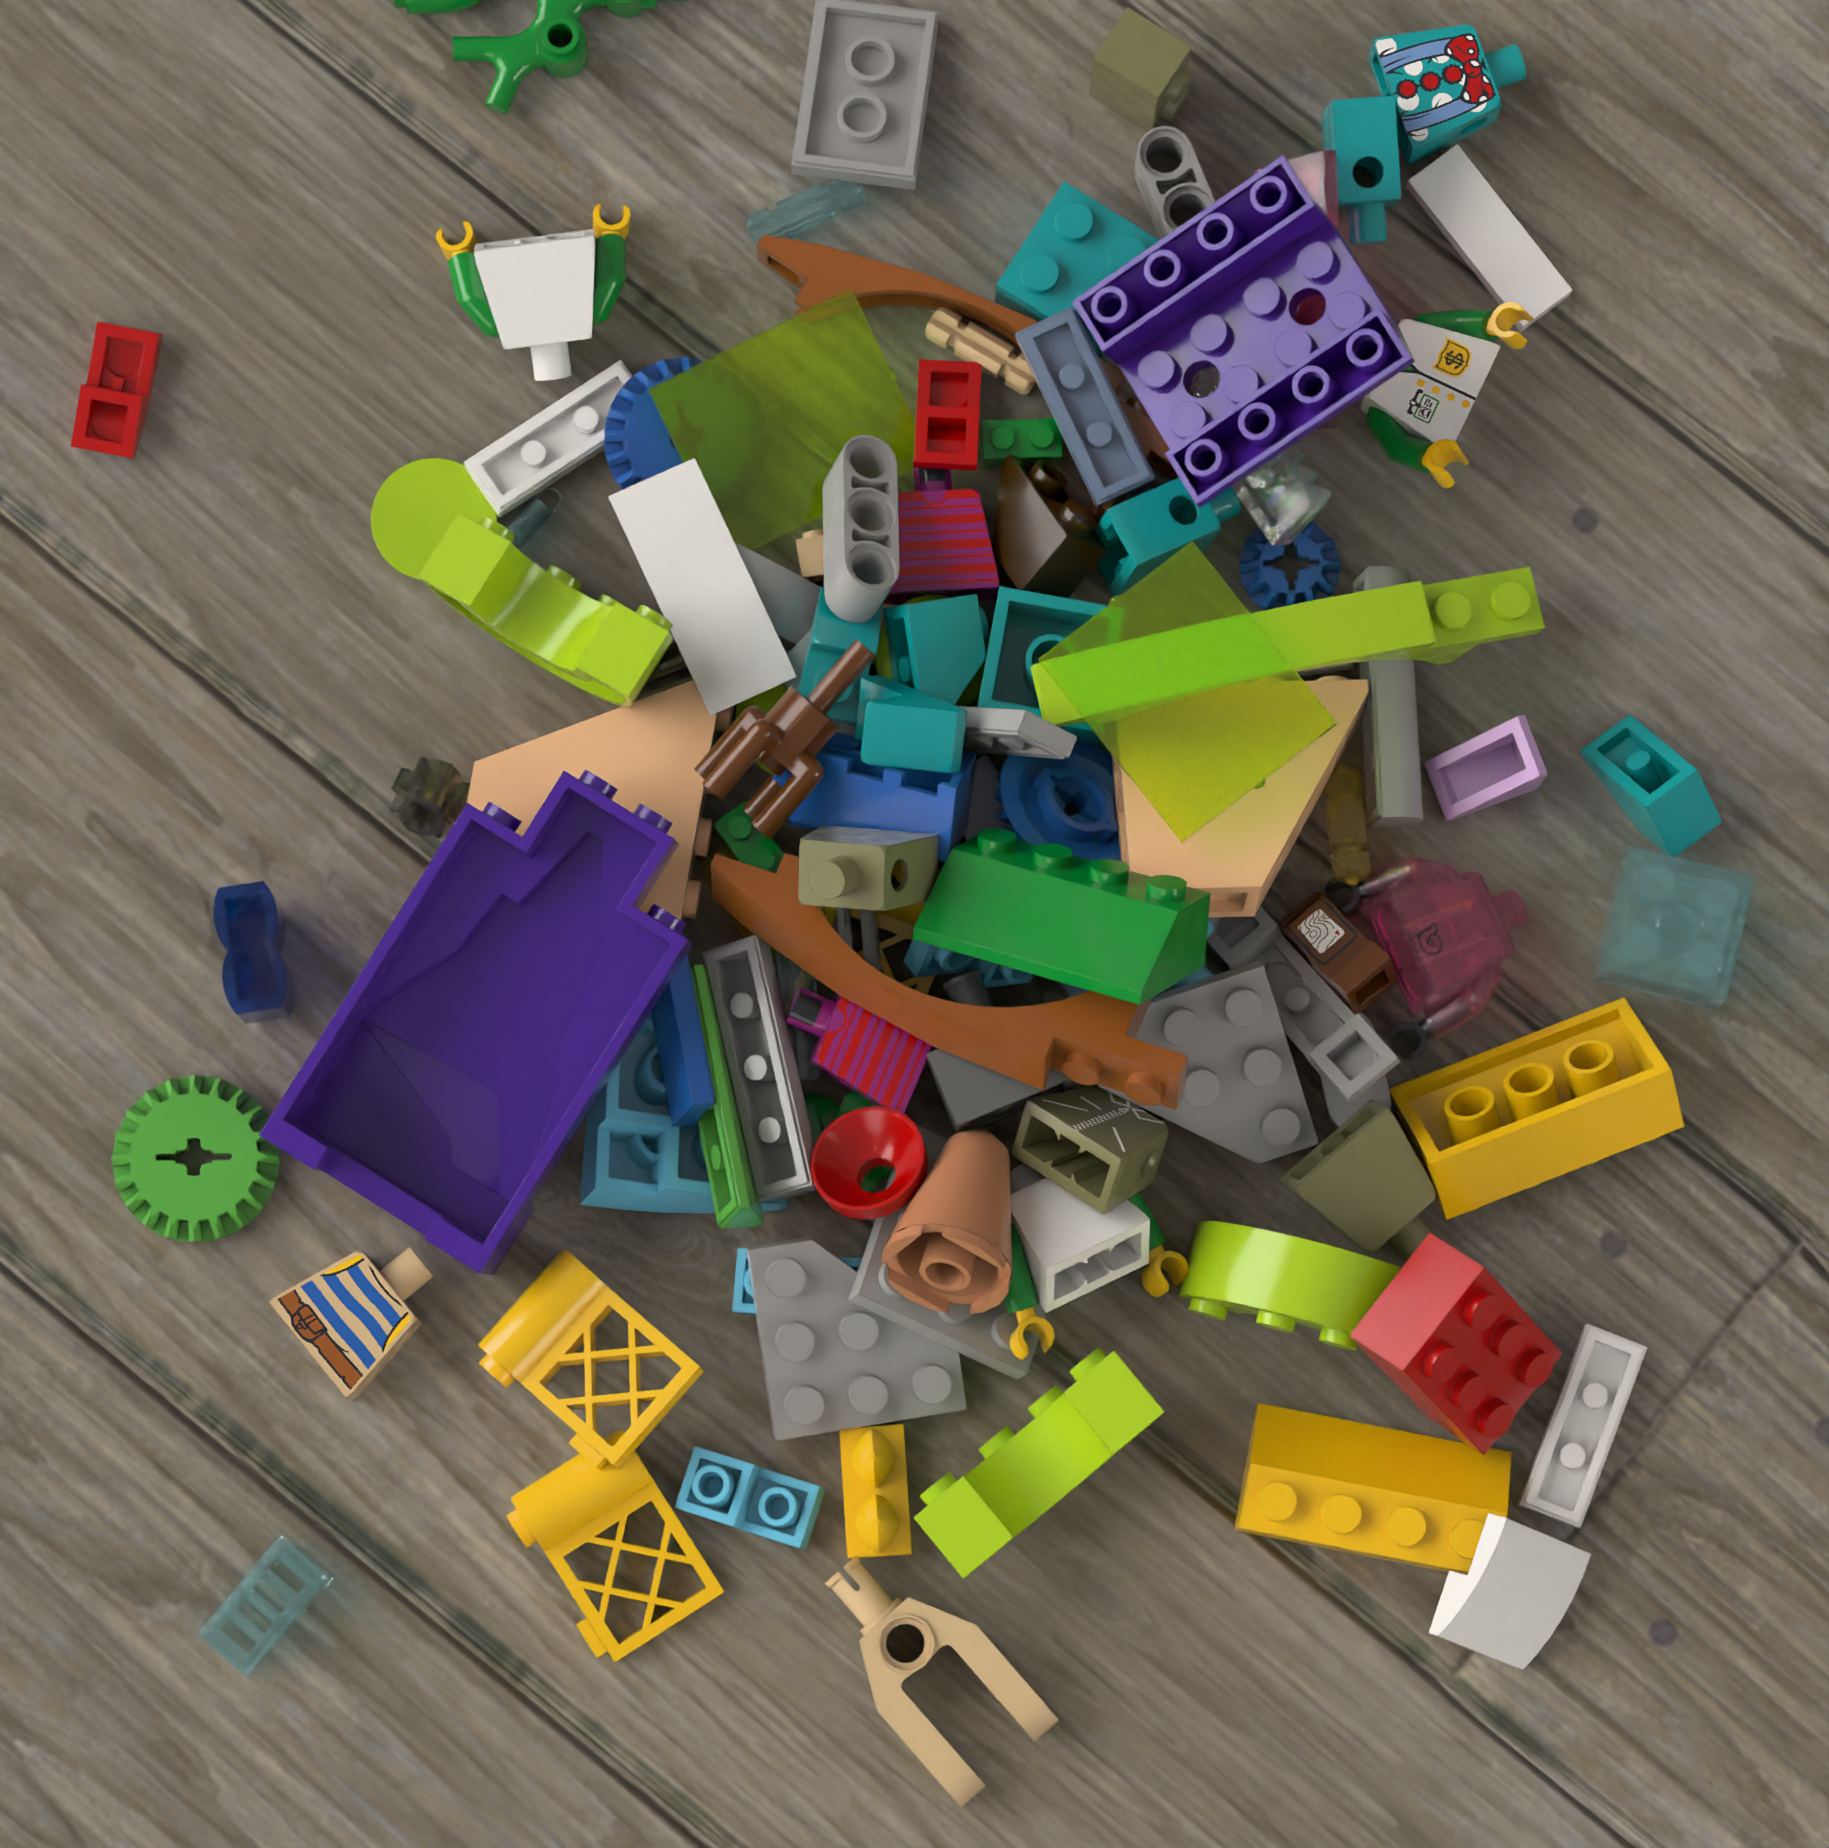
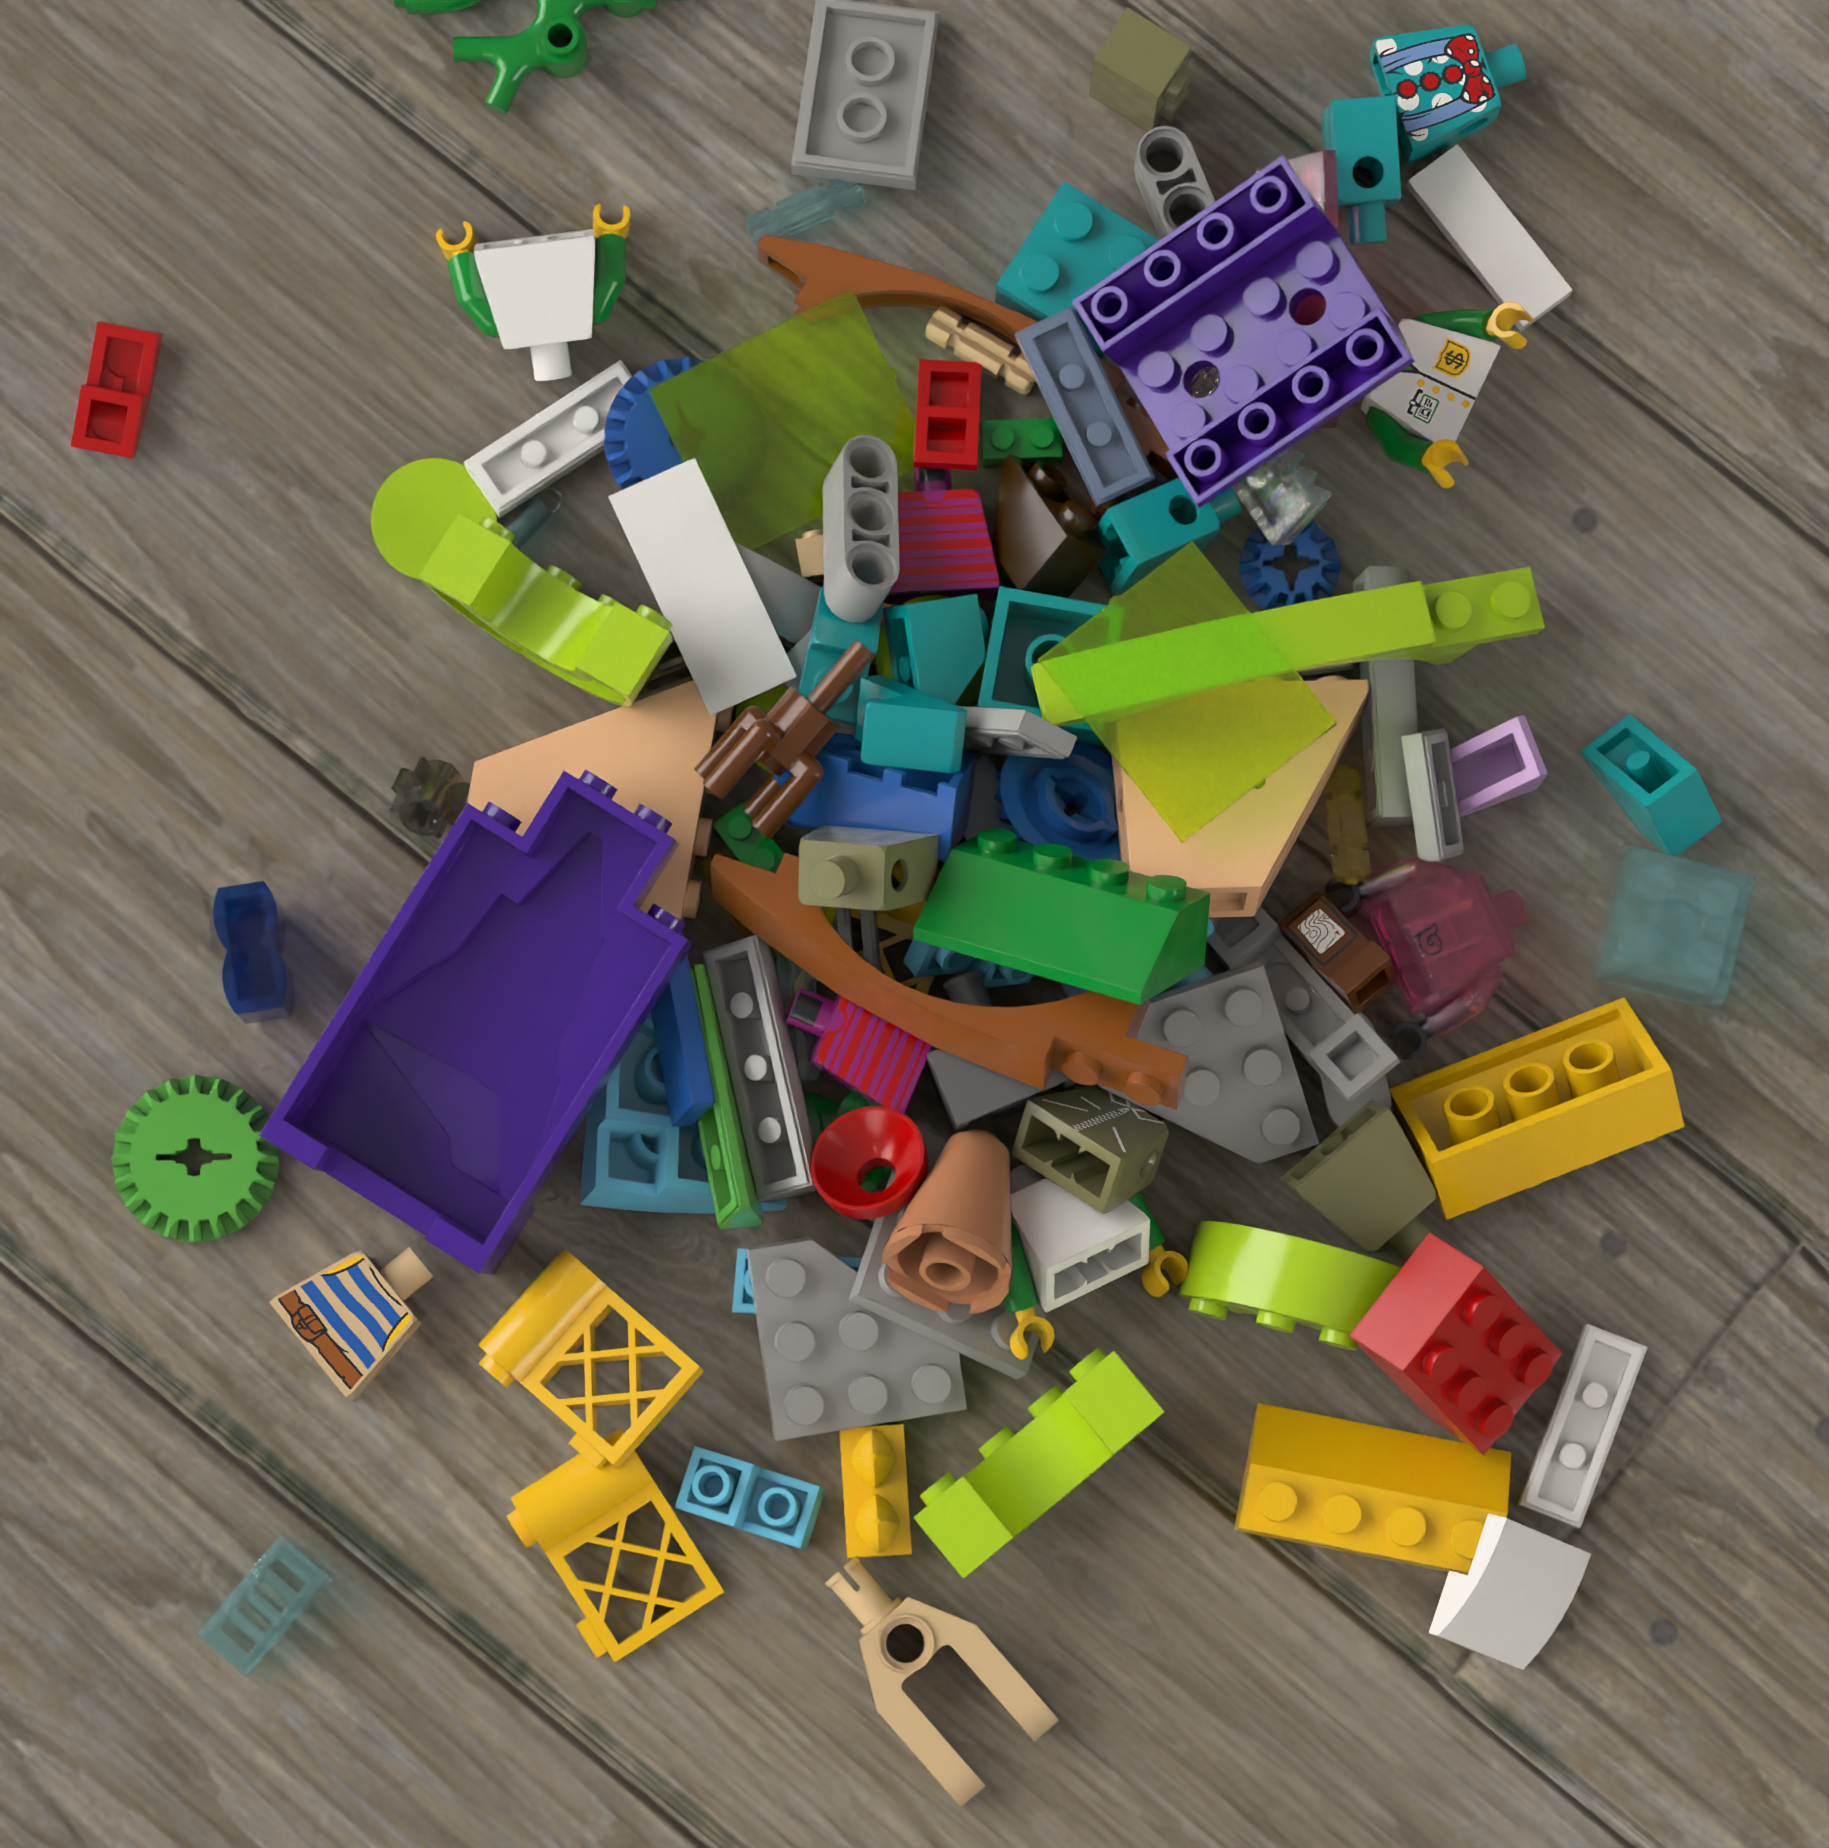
(1432, 794): none -> light grey tile

